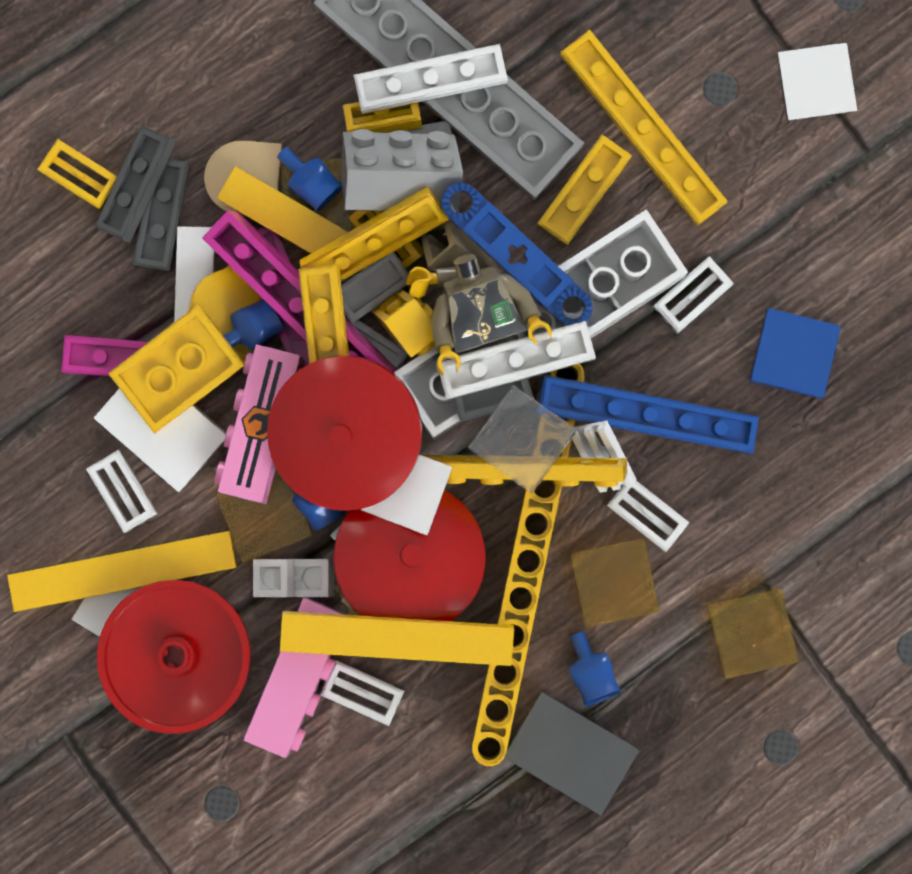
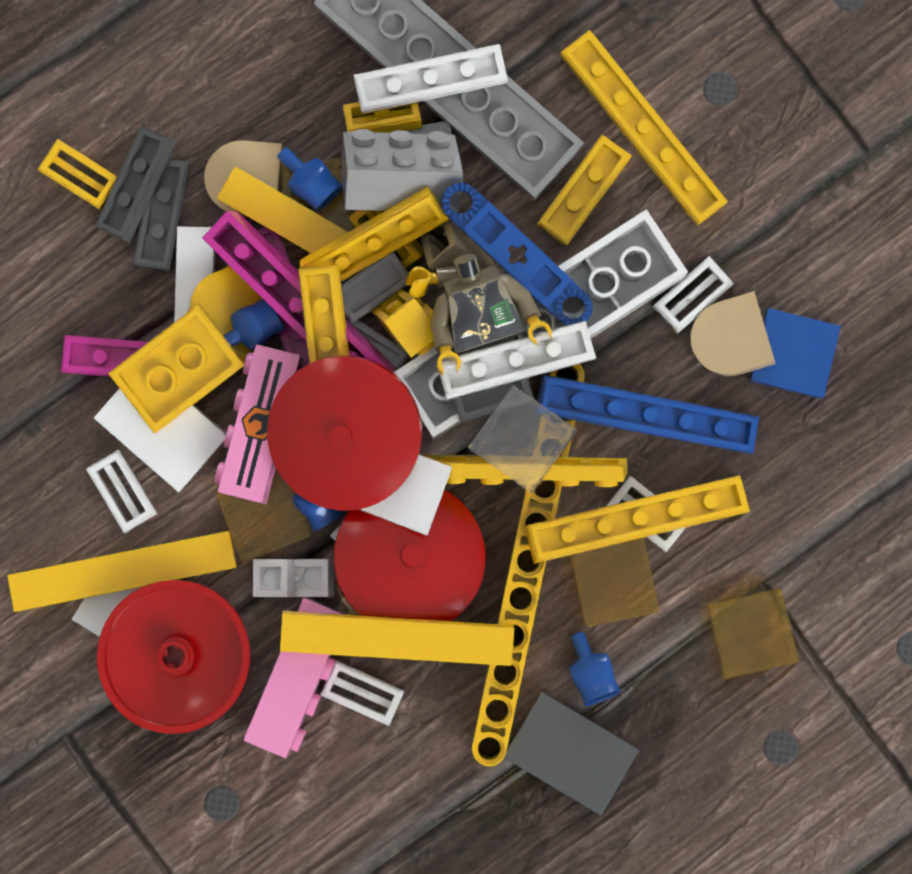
(590, 447): white tile -> none
(636, 519): none -> yellow tile
(732, 337): none -> tan tile
(817, 81): white sticker -> none

